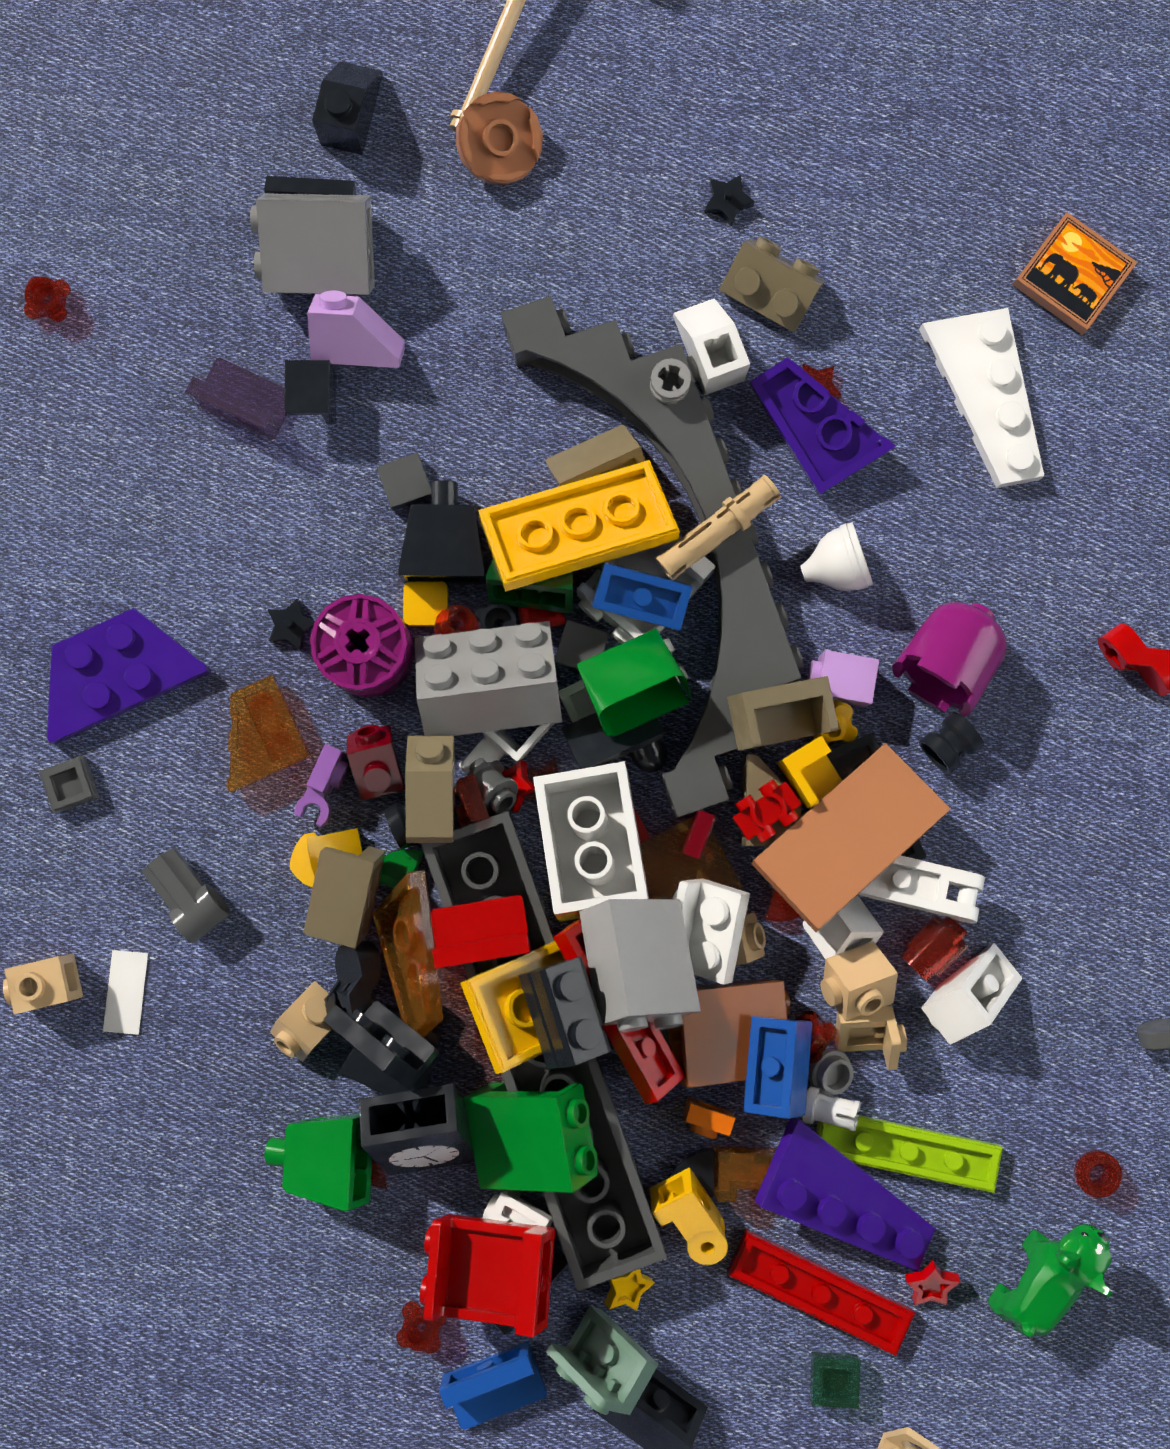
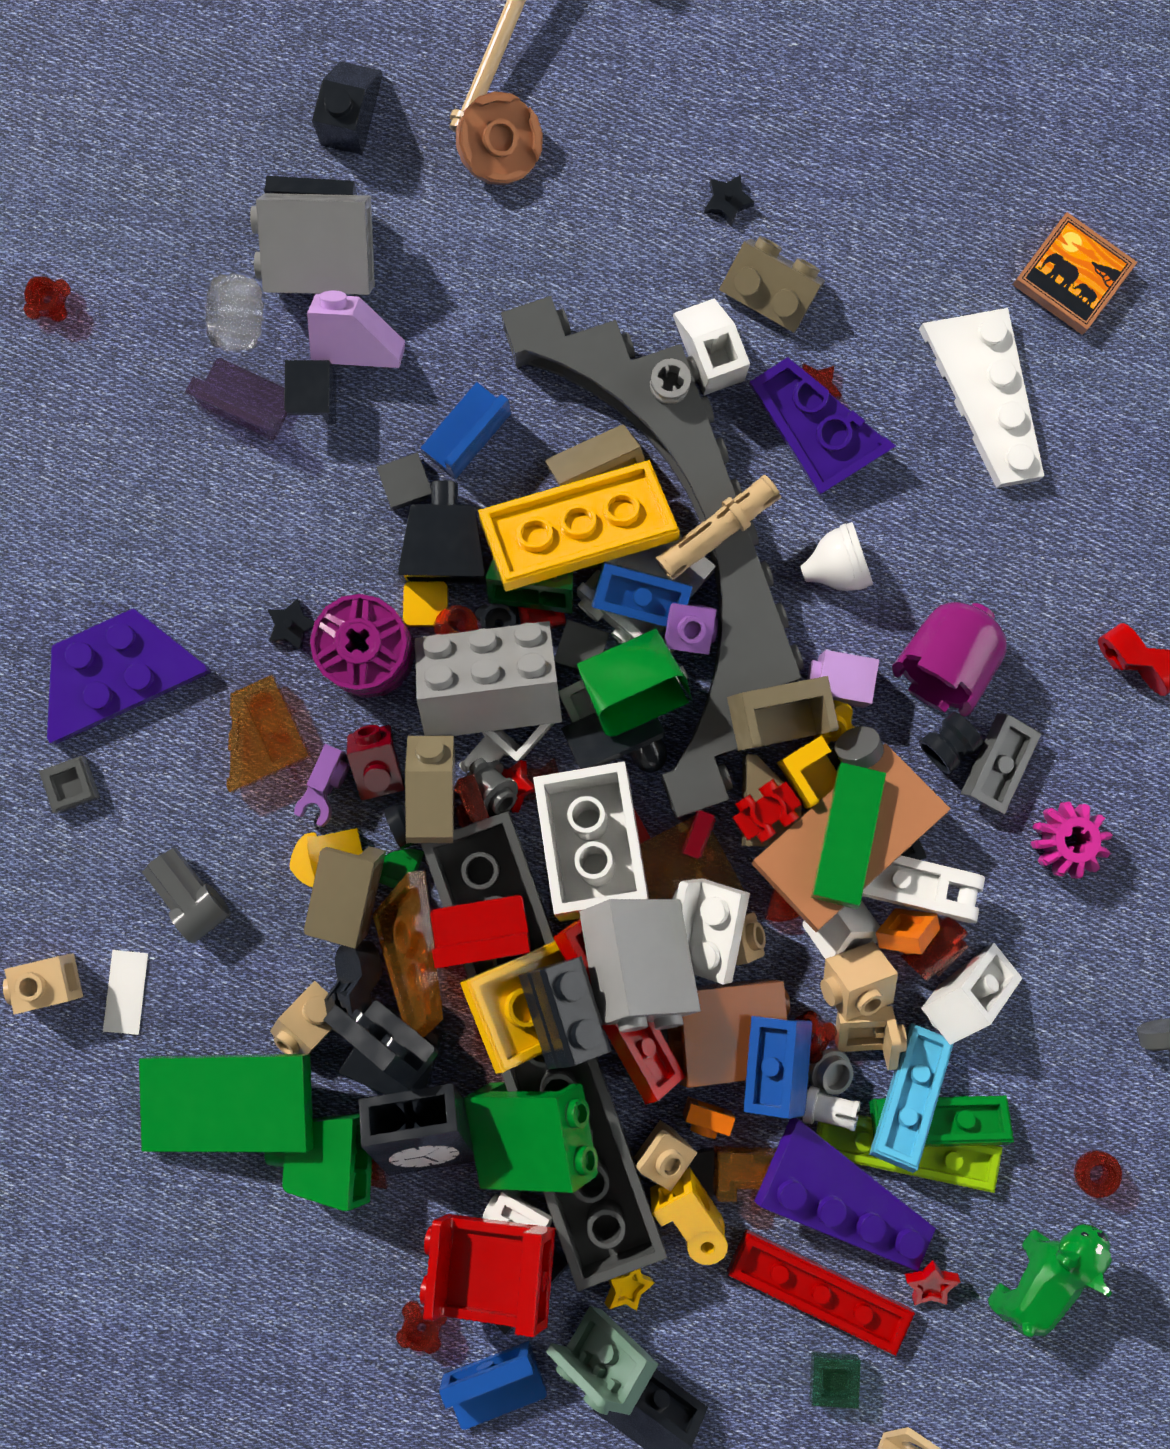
(226, 1103): none -> green tile
(234, 312): none -> clear gear
(466, 430): none -> blue panel
(664, 1156): none -> tan bracket
(691, 628): none -> medium lavender bracket
(848, 836): none -> green tile
(859, 747): none -> dark grey tile
(908, 931): none -> orange plate
(912, 1099): none -> medium azure tile
(963, 1121): none -> green tile
(1001, 763): none -> dark grey plate
(1078, 855): none -> dark pink gear

